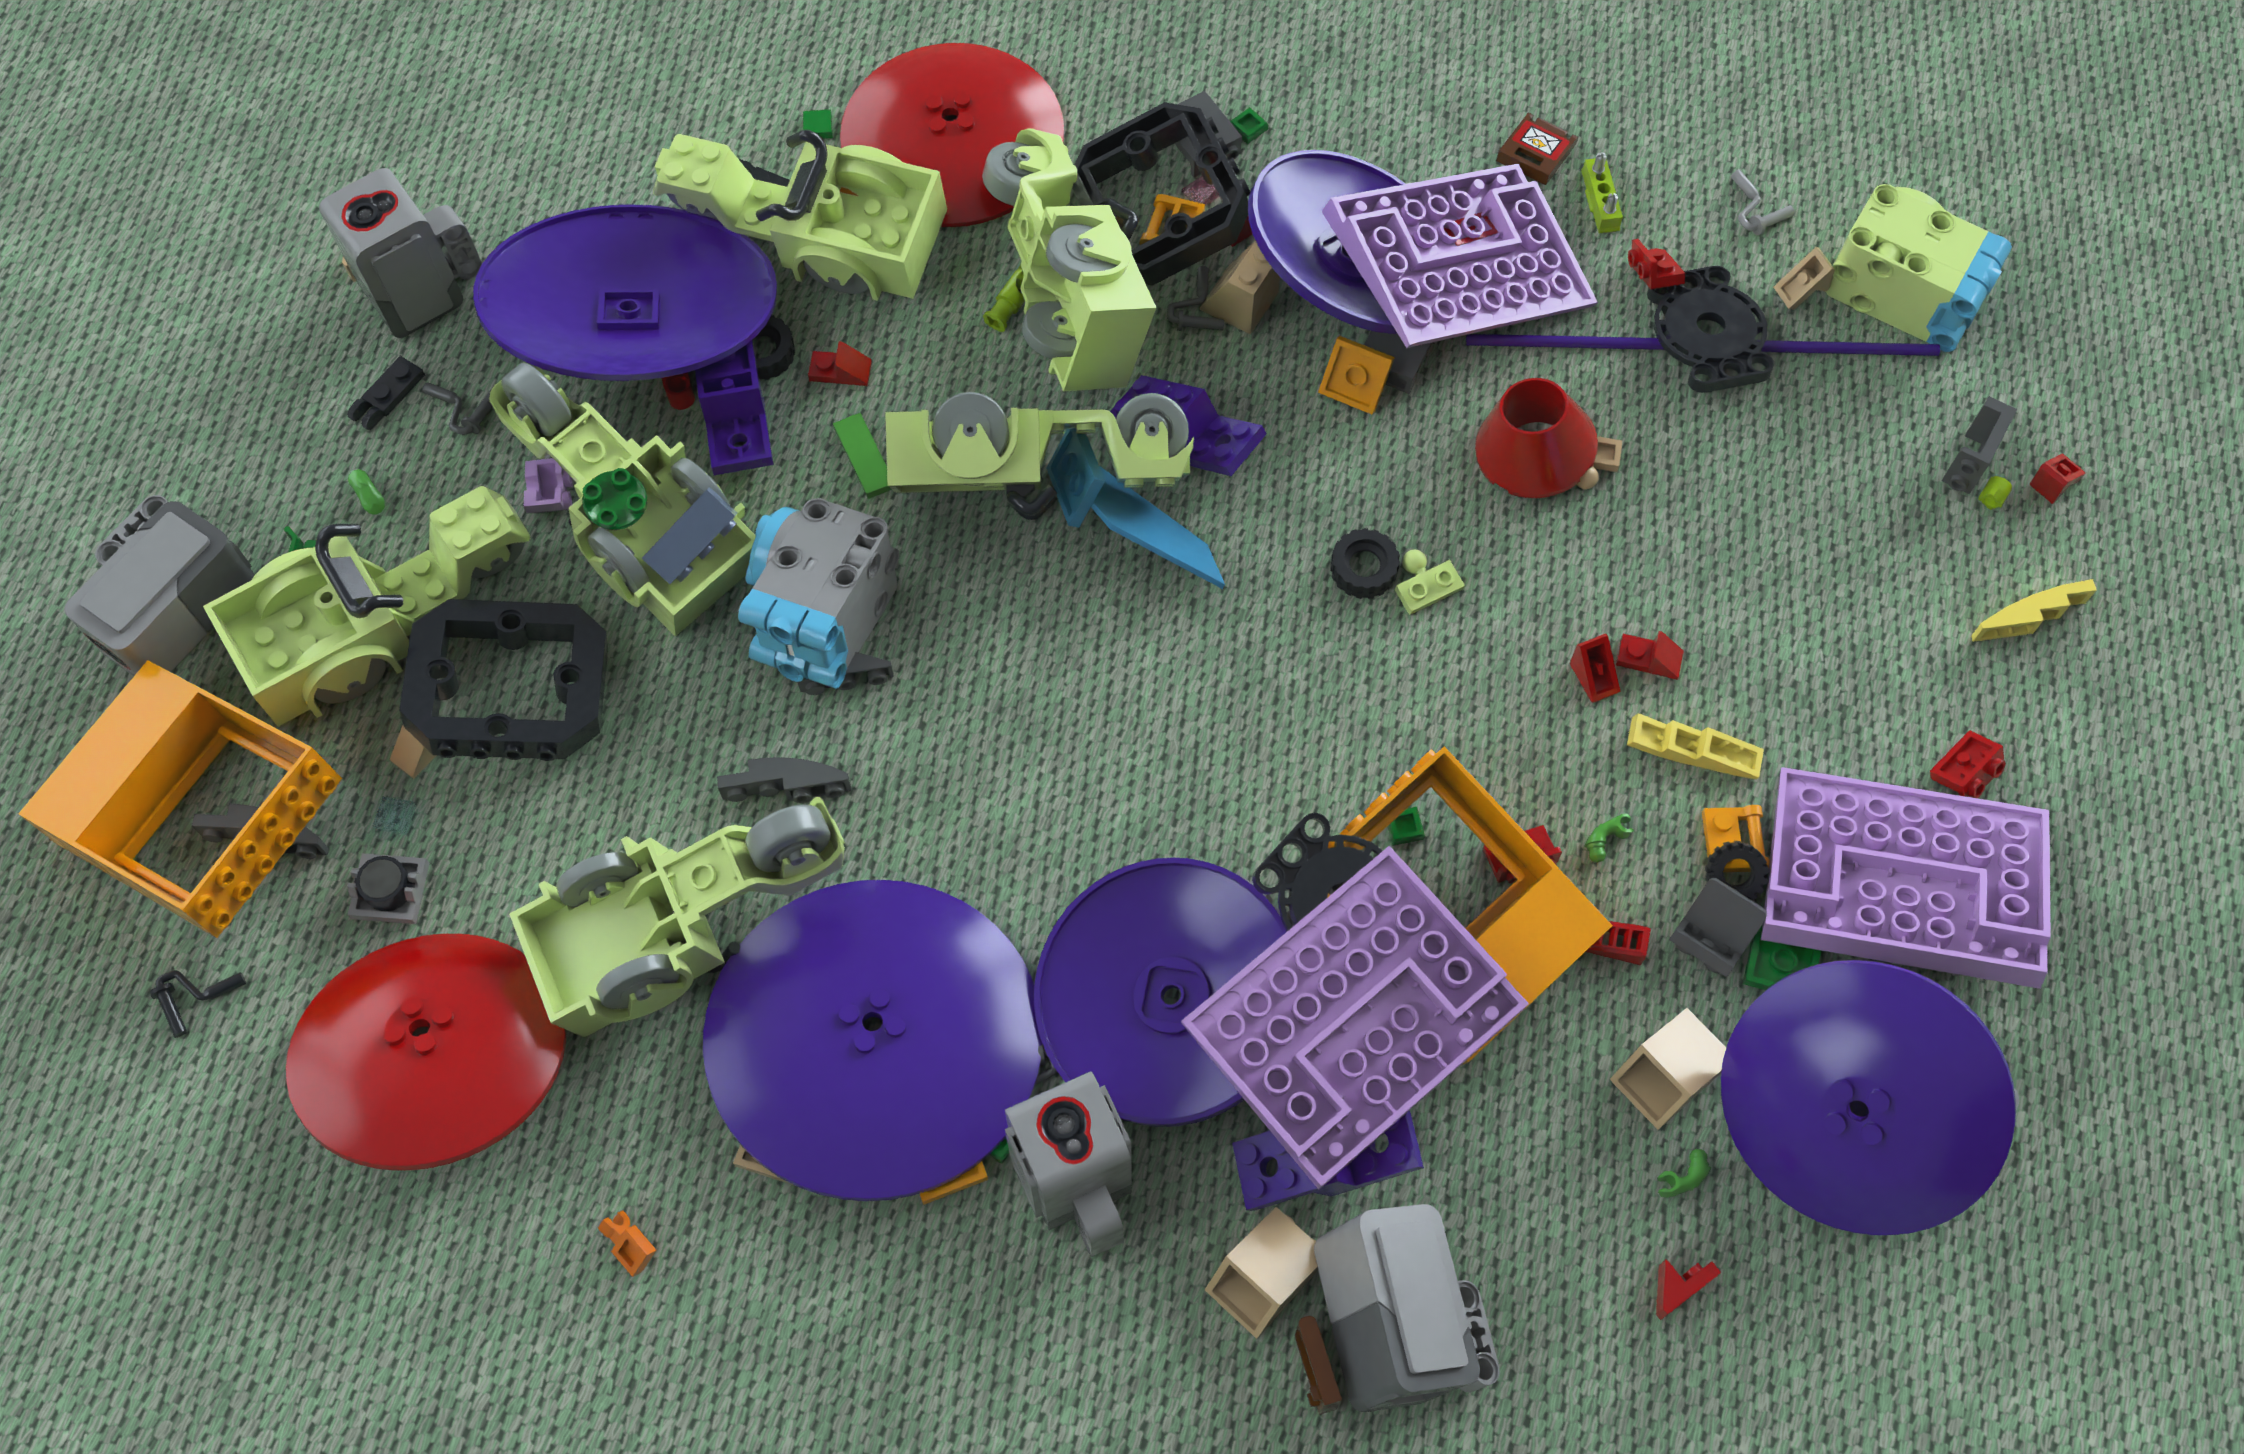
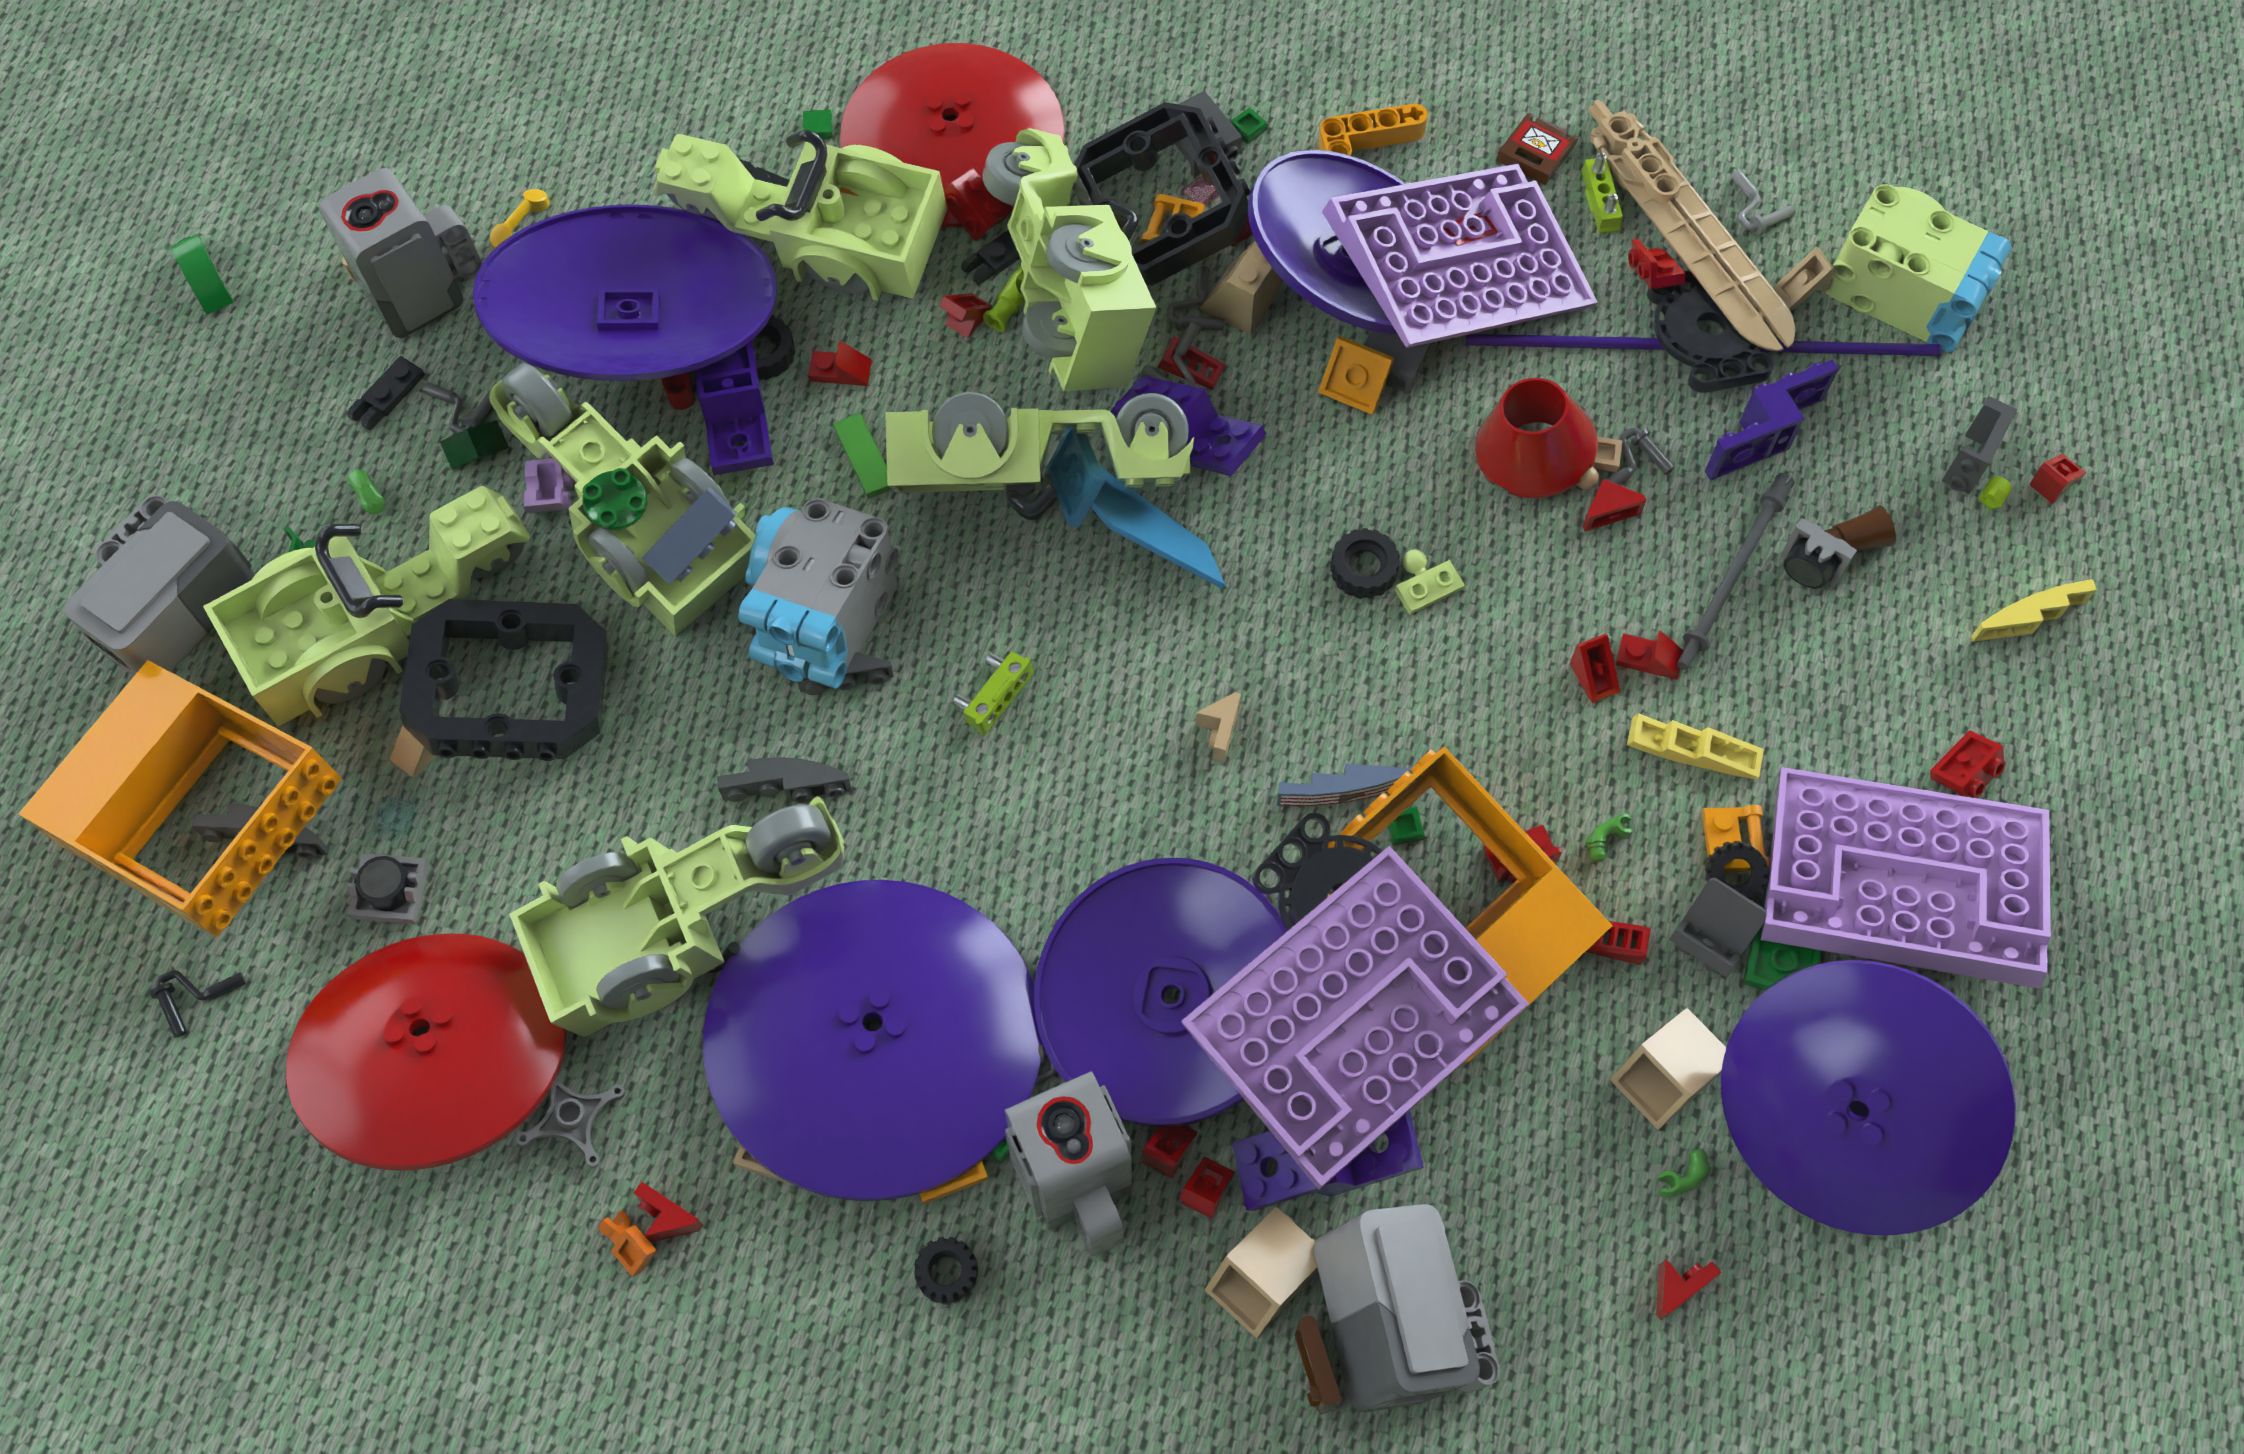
(201, 274): none -> green arch
(474, 444): none -> dark green slope
(534, 200): none -> yellow bar
(572, 1118): none -> light grey piece
(672, 1219): none -> red slope
(930, 1254): none -> black tyre
(964, 312): none -> red slope
(974, 204): none -> red bracket
(995, 256): none -> black hinge
(997, 692): none -> lime piece
(1168, 364): none -> red slope
(1168, 1148): none -> red slope
(1180, 350): none -> dark grey piece
(1206, 1187): none -> red slope
(1221, 719): none -> tan slope
(1326, 789): none -> sand blue slope
(1373, 128): none -> light orange beam
(1613, 505): none -> red slope
(1643, 439): none -> dark grey piece
(1691, 229): none -> tan piece
(1771, 419): none -> dark purple bracket
(1772, 502): none -> dark grey bar
(1815, 556): none -> piece
(1867, 530): none -> reddish brown plant

